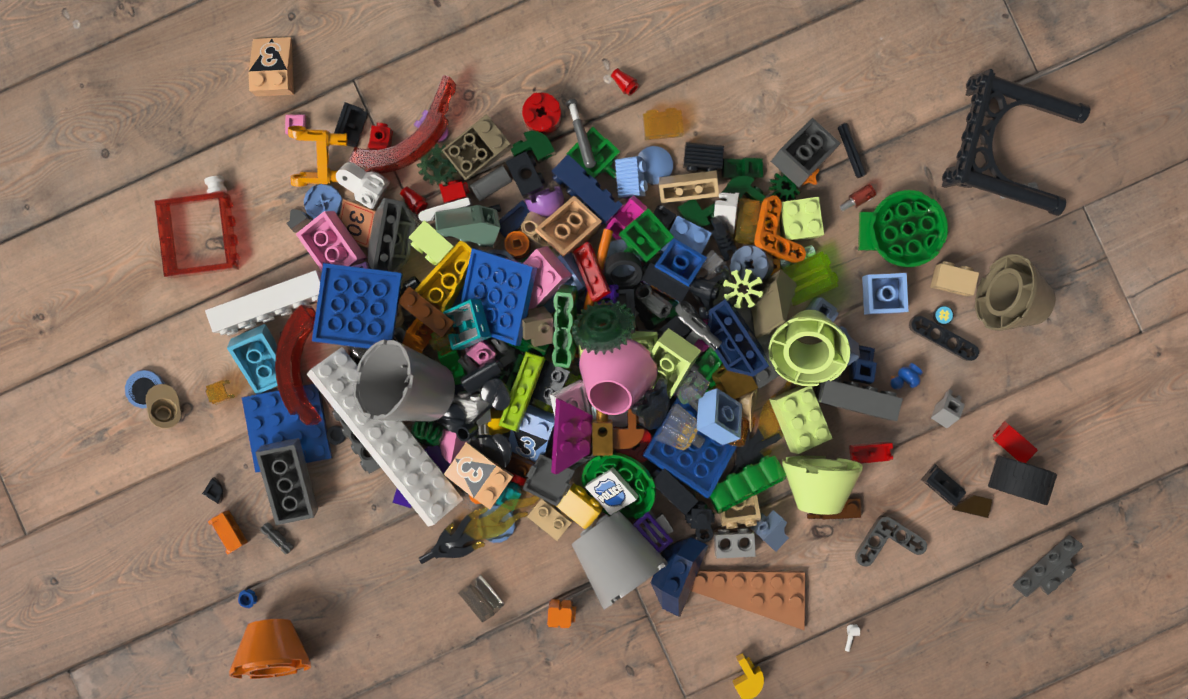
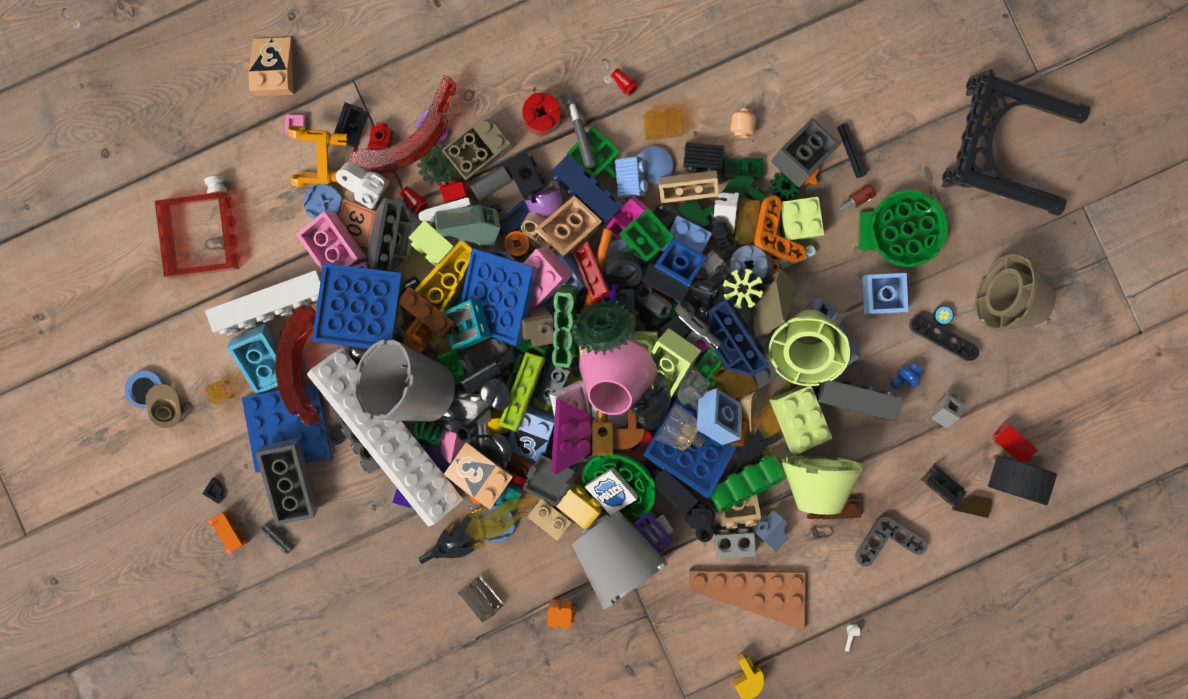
(247, 603): blue plate -> none
(269, 651): orange cone -> none
(298, 220): dark grey tile -> none
(484, 347): bright pink brick -> none
(534, 142): dark green brick -> none
(676, 579): dark blue wedge -> none
(743, 123): none -> light nougat head
(812, 277): clear neon green brick -> none
(864, 368): dark blue brick -> none
(871, 452): red hinge -> none
(954, 279): tan brick -> none
(1051, 569): dark grey bracket -> none

